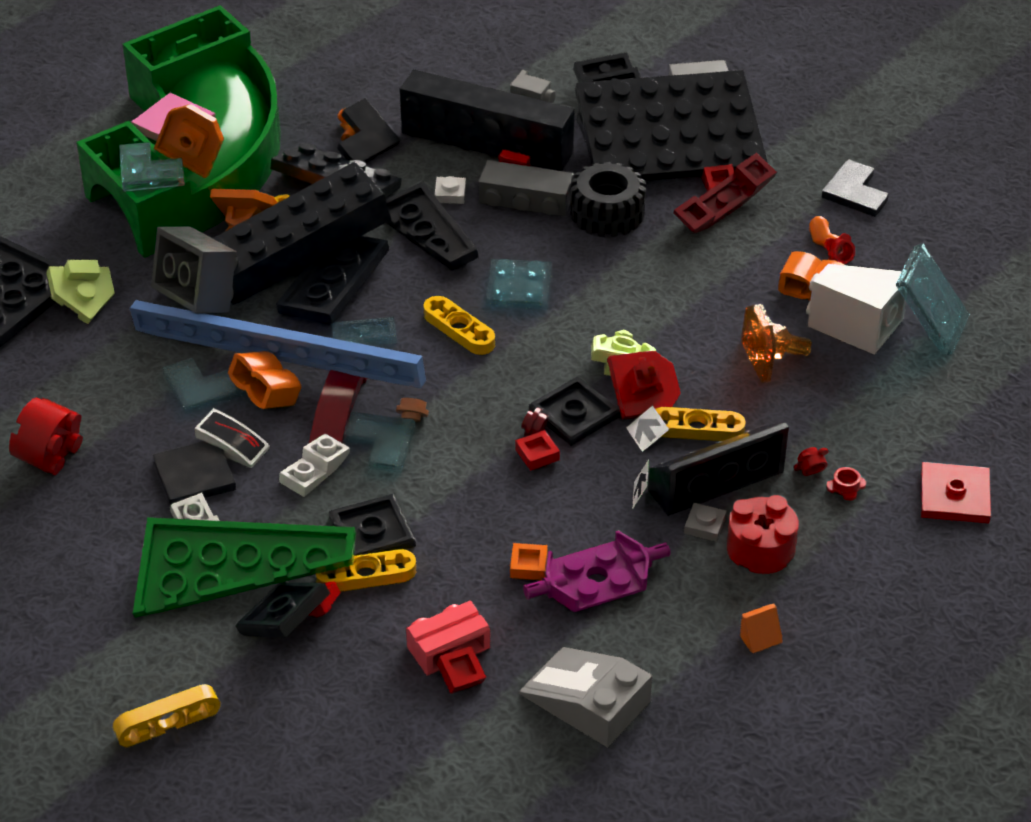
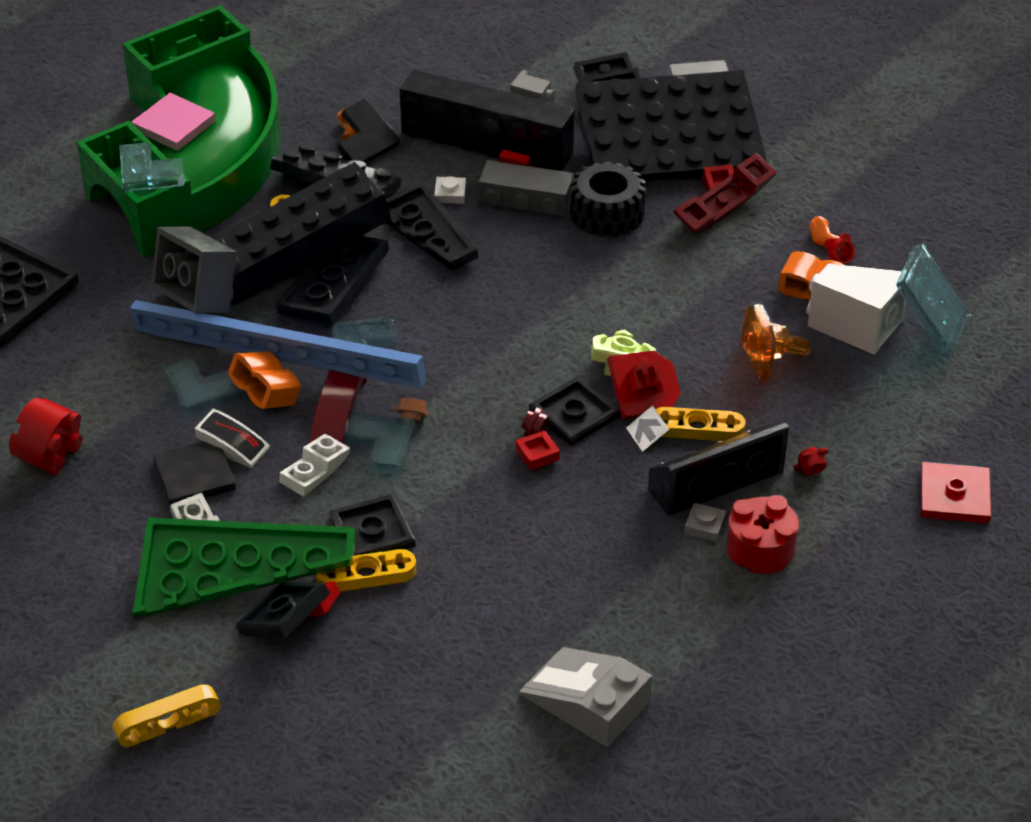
(81, 287): yellowish green plate -> none
(191, 136): orange piece -> none
(240, 204): orange piece -> none
(447, 632): coral brick -> none
(454, 314): yellow beam -> none
(461, 669): red plate -> none
(519, 284): clear light blue plate -> none
(528, 561): orange plate -> none
(620, 561): magenta plate -> none
(640, 484): white sticker -> none
(761, 628): orange slope -> none
(846, 483): red plate -> none
(850, 189): tile -> none

